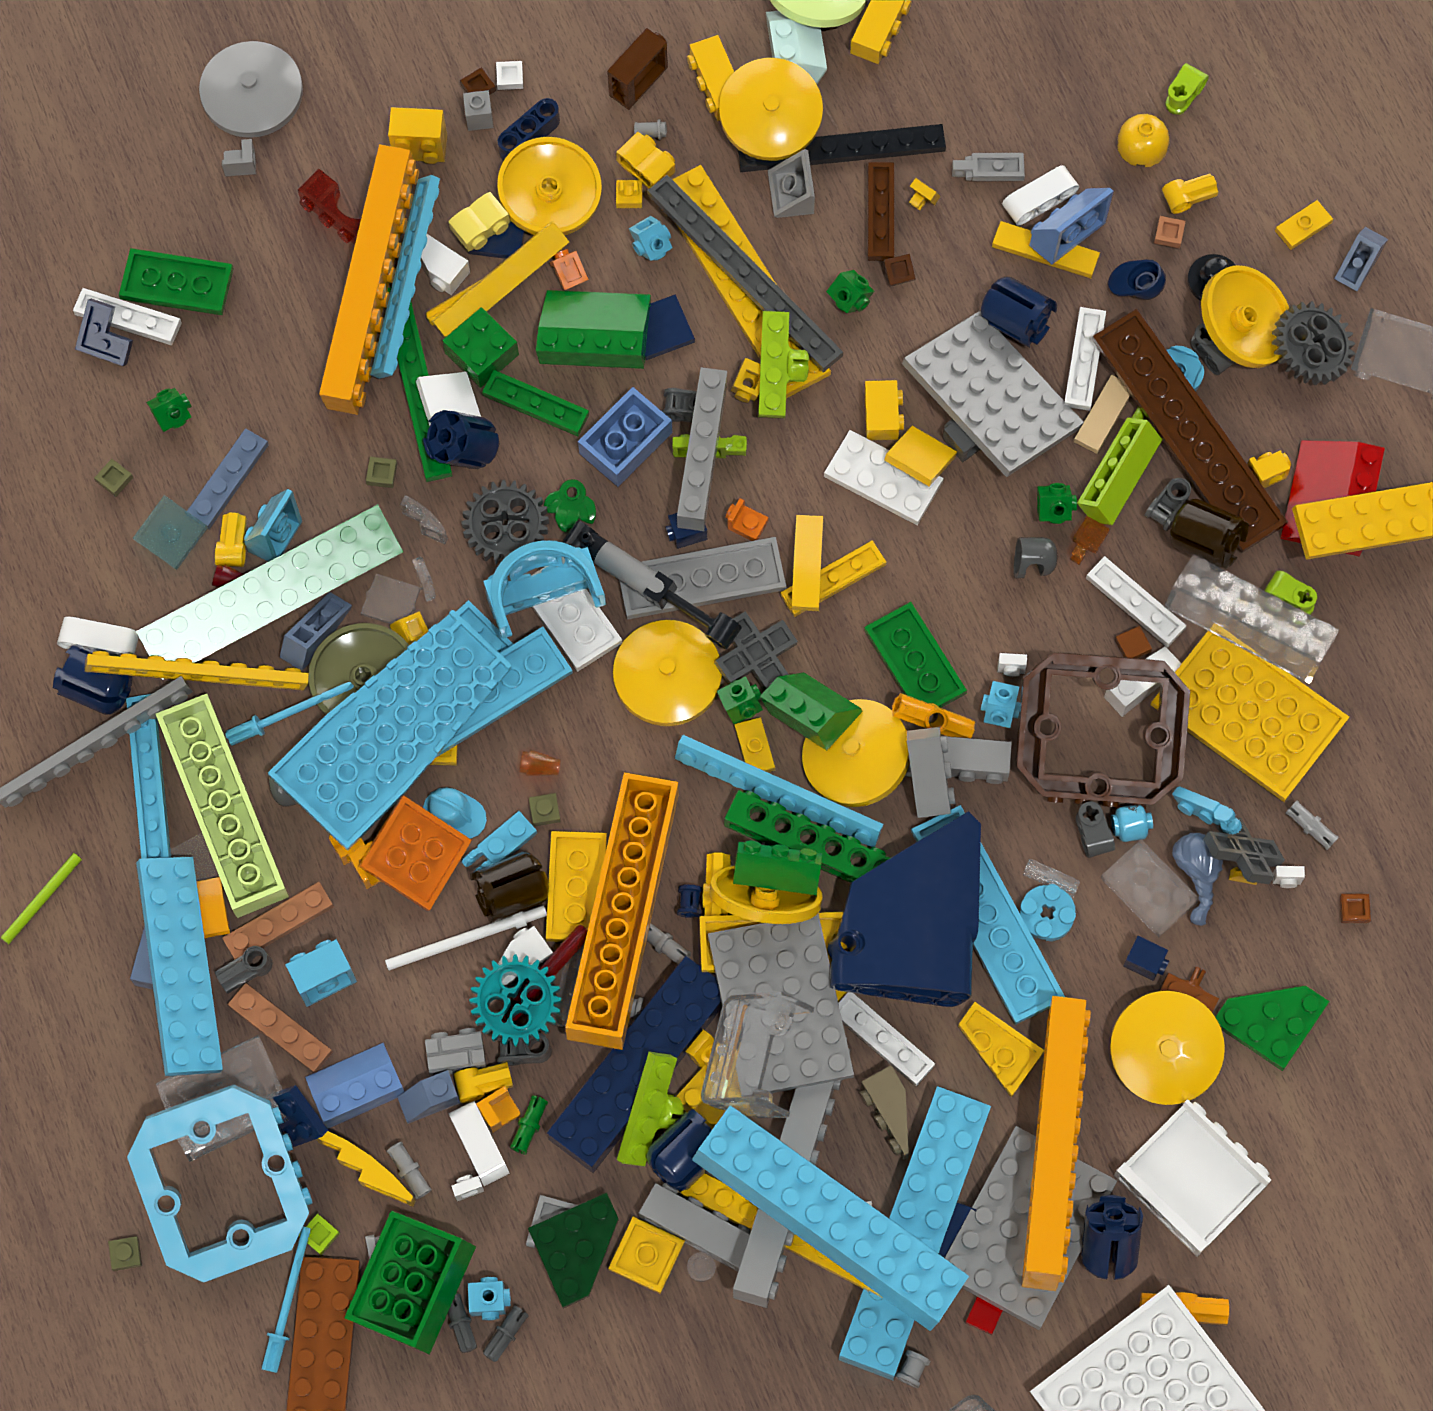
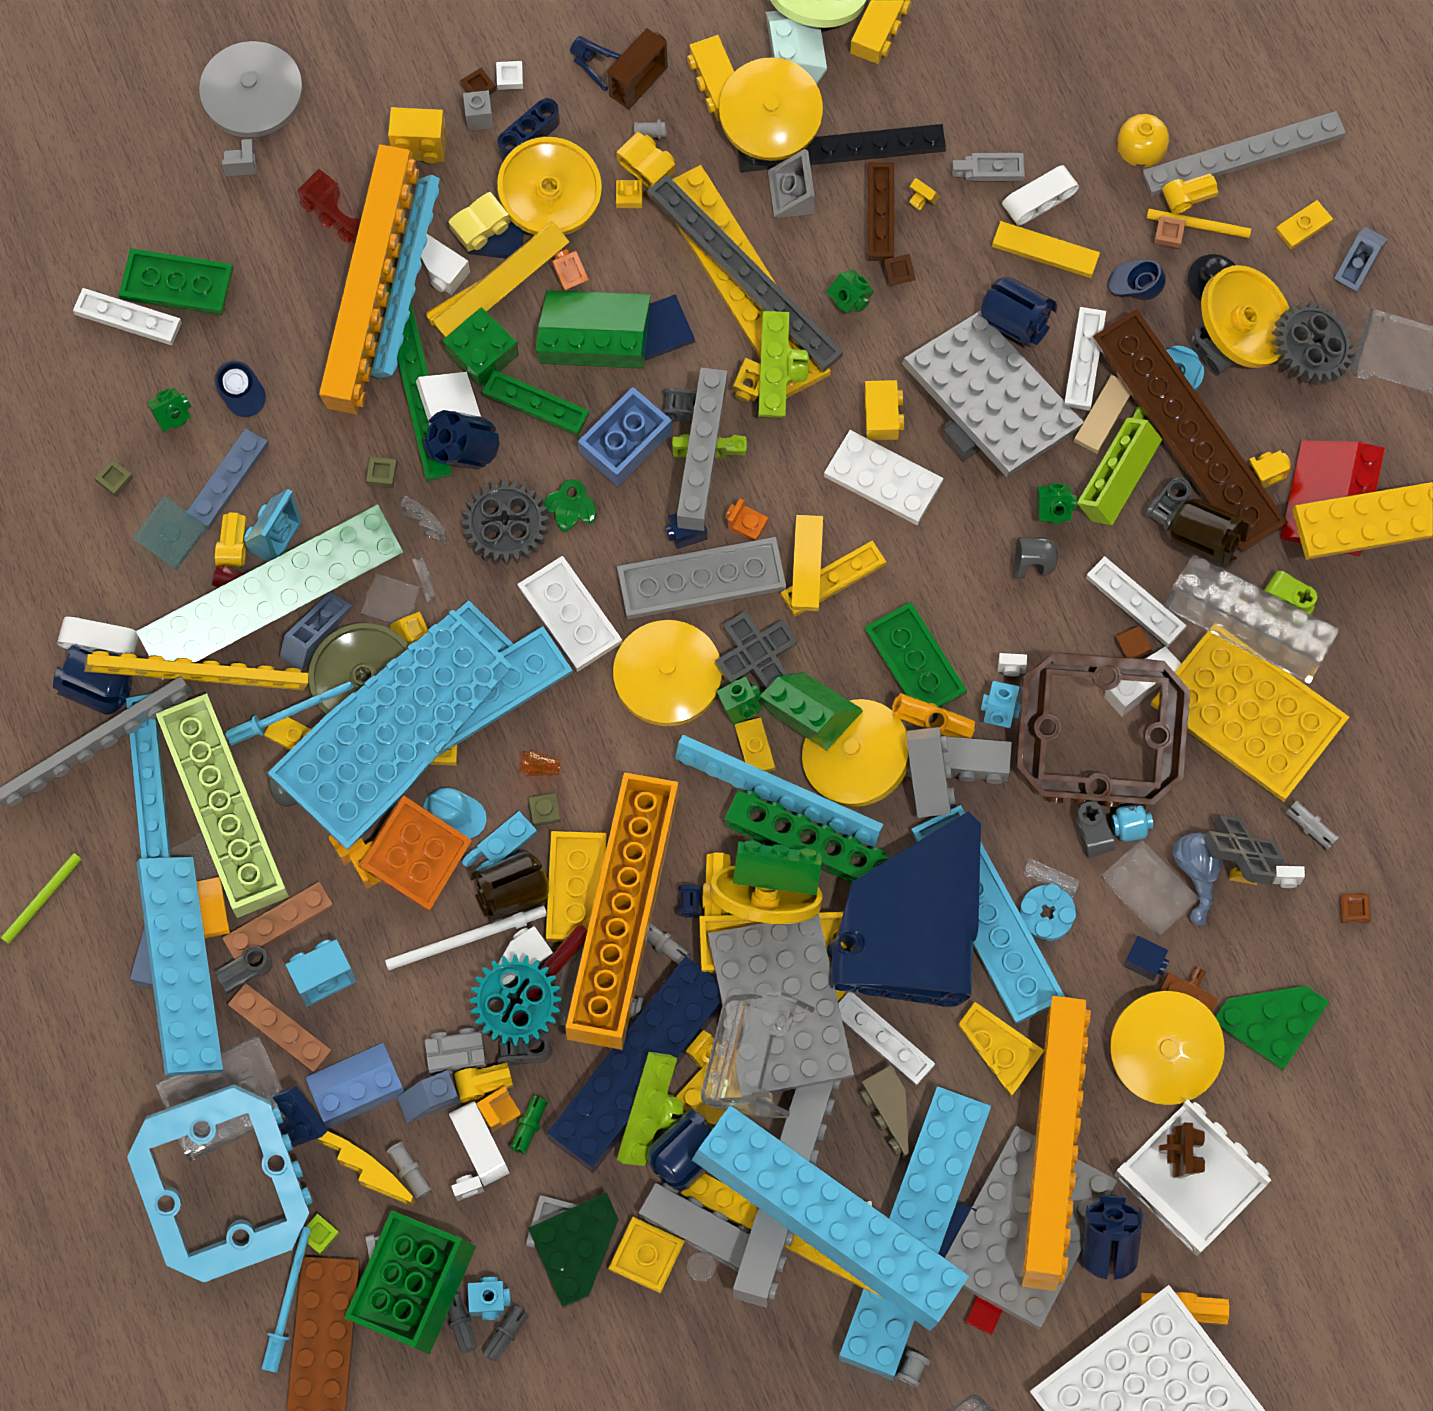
(95, 335): plate -> none
(125, 1253): olive plate -> none
(240, 388): none -> dark blue cap
(286, 732): none -> yellow plate
(553, 582): medium azure piece -> none
(587, 50): none -> dark blue plant
(651, 238): medium azure brick -> none
(651, 584): black piece -> none
(920, 456): yellow tile -> none
(1071, 223): medium blue slope -> none
(1088, 537): clear orange plate -> none
(1180, 1150): none -> reddish brown hips
(1185, 88): lime piece -> none
(1202, 223): none -> yellow bar
(1207, 810): medium azure hinge -> none
(1247, 152): none -> light grey plate

